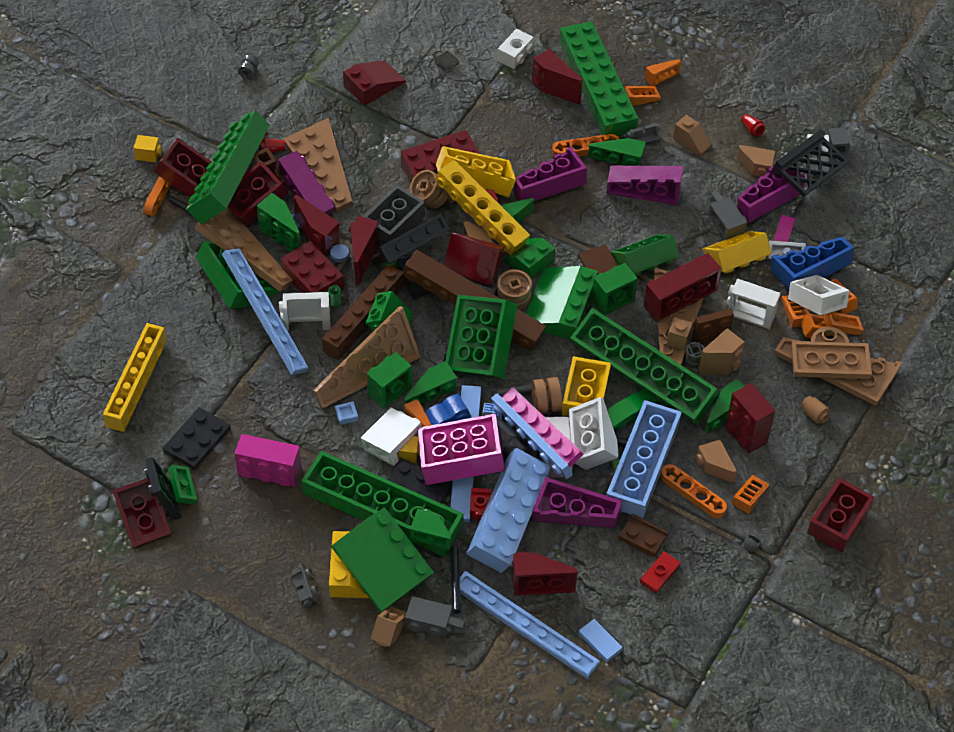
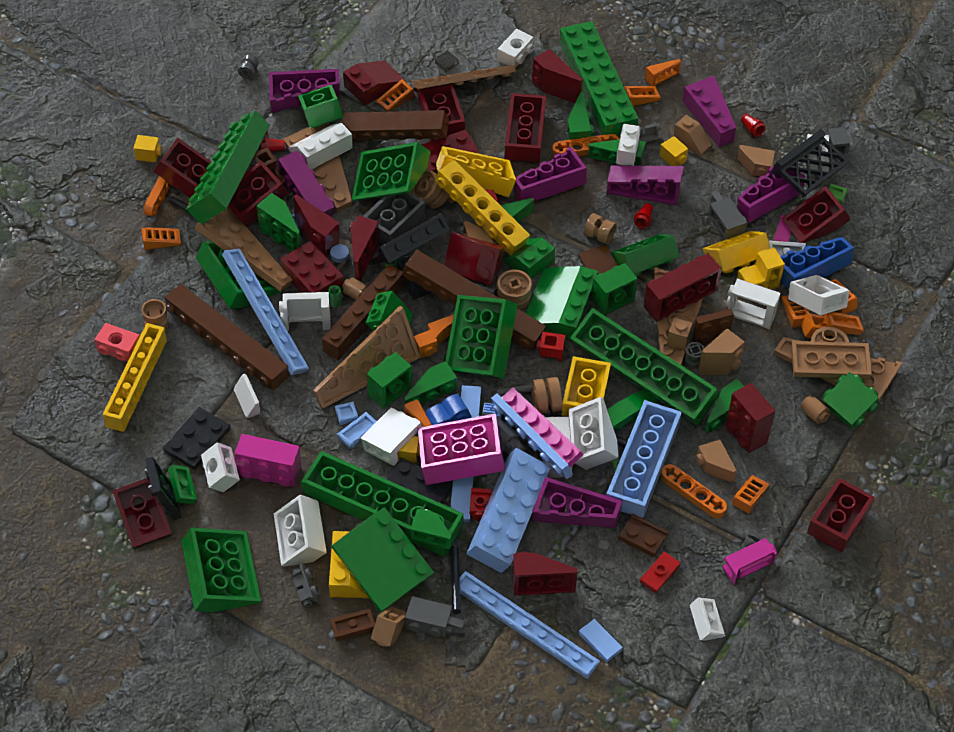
(116, 342): none -> coral brick
(150, 234): none -> orange slope
(155, 313): none -> medium nougat wheel
(220, 467): none -> white brick
(220, 569): none -> green slope
(226, 337): none -> reddish brown brick
(247, 397): none -> white slope
(288, 85): none -> magenta wedge
(299, 531): none -> white slope
(320, 106): none -> green brick
(324, 145): none -> white slope
(352, 624): none -> reddish brown plate
(353, 288): none -> medium nougat brick
(353, 432): none -> light blue tile
(390, 171): none -> green slope
(396, 89): none -> orange slope
(397, 125): none -> reddish brown brick
(437, 332): none -> orange slope
(443, 98): none -> dark red brick
(459, 78): none -> medium nougat wing
(525, 127): none -> dark red brick
(551, 345): none -> red brick
(579, 120): none -> green slope
(599, 228): none -> medium nougat wheel
(628, 145): none -> white brick
(643, 216): none -> red cone
(673, 152): none -> yellow brick
(706, 619): none -> white slope
(710, 109): none -> magenta wedge
(749, 559): none -> dark pink window
(766, 271): none -> yellow brick
(816, 216): none -> dark red slope
(838, 192): none -> bright green tile
(851, 400): none -> green brick

